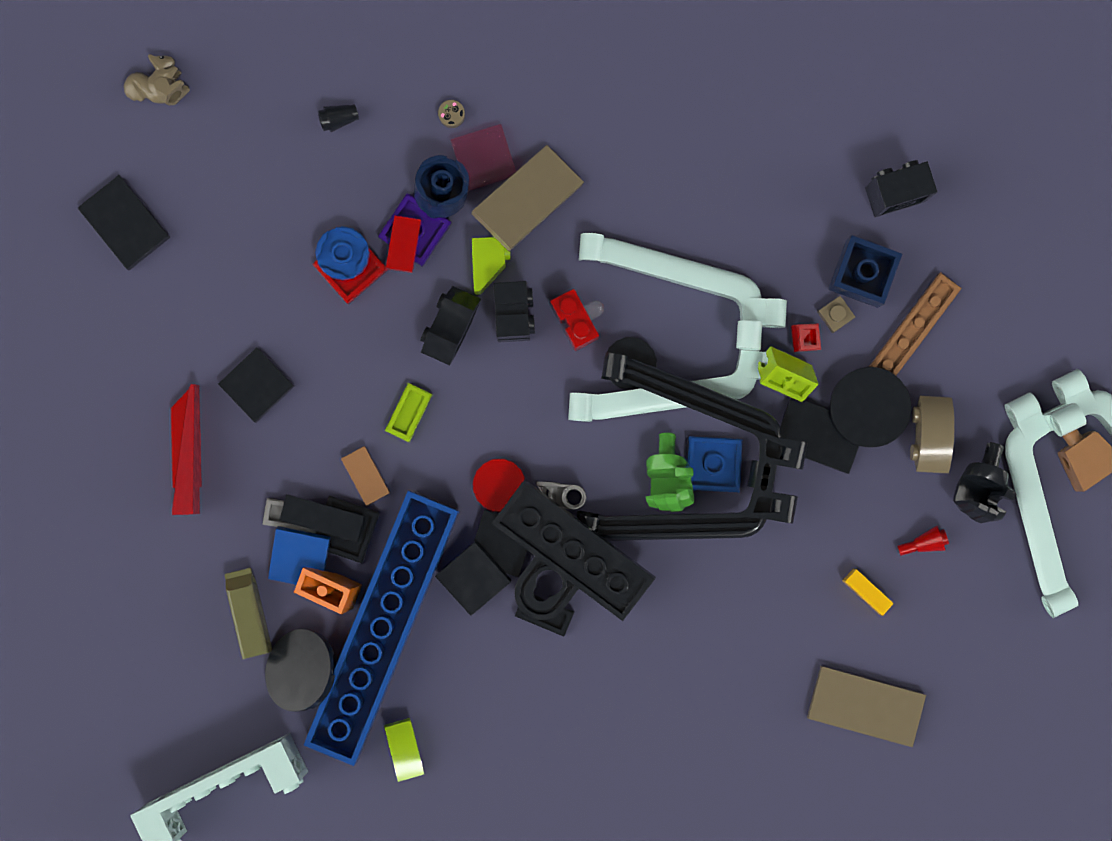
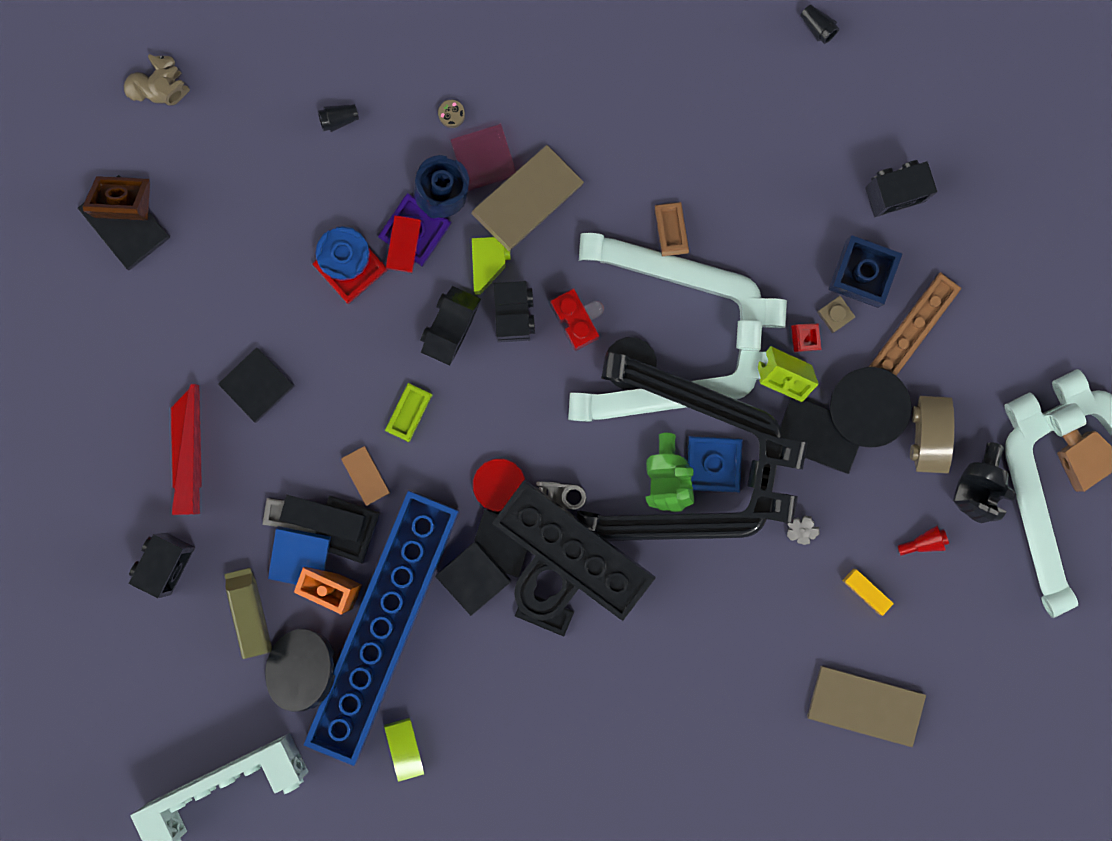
(118, 198): none -> reddish brown slope
(160, 565): none -> black brick
(671, 229): none -> medium nougat tile
(802, 530): none -> light grey plant
(820, 24): none -> black cone

